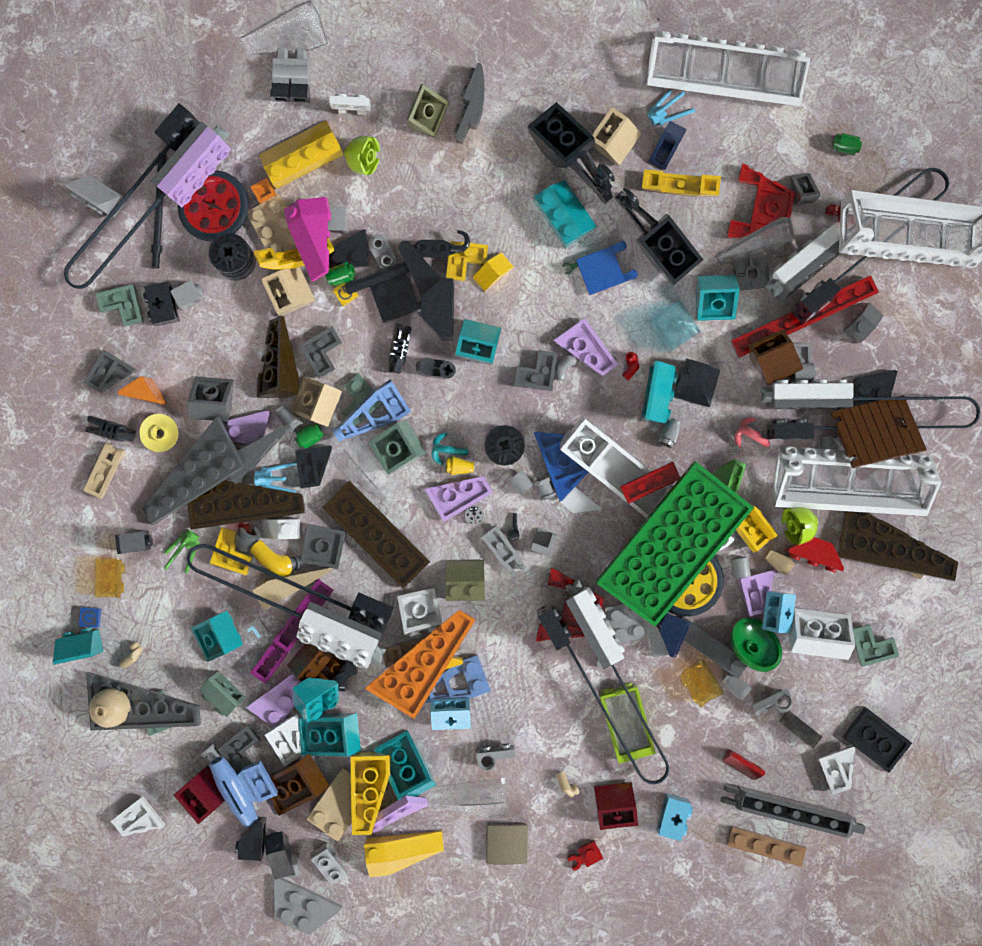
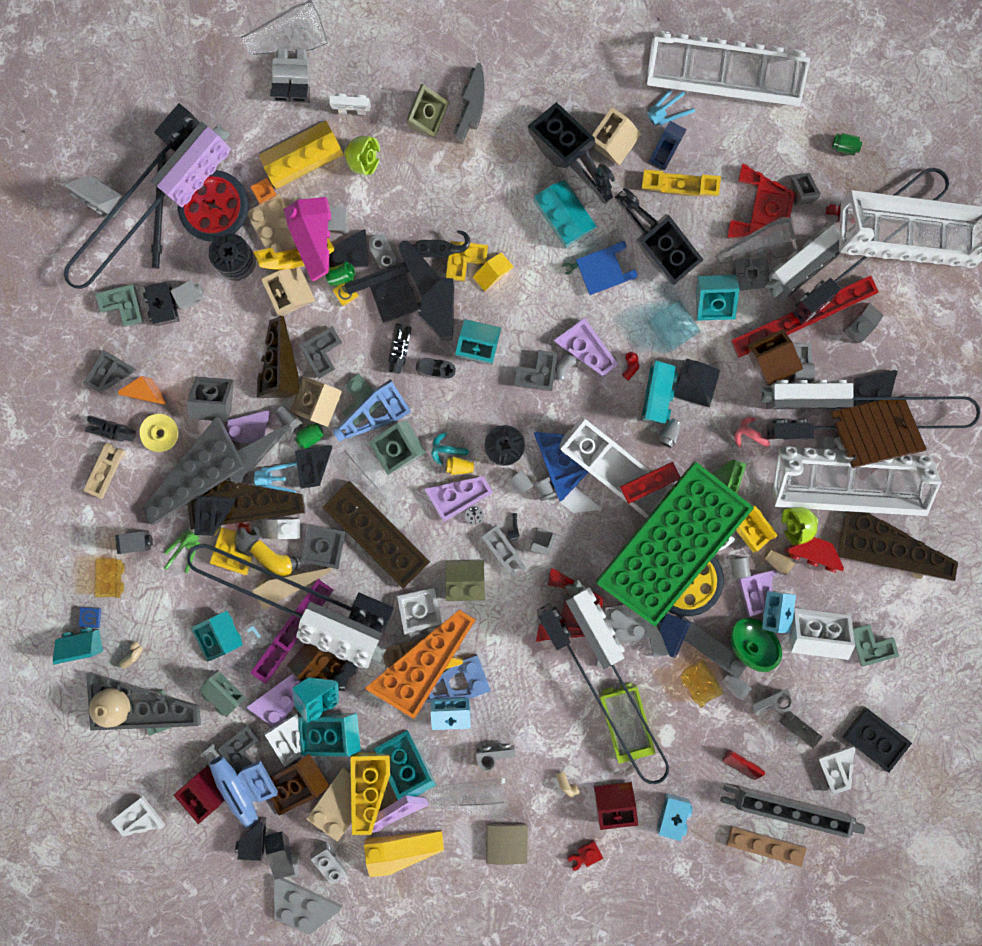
(211, 514): none -> black wing

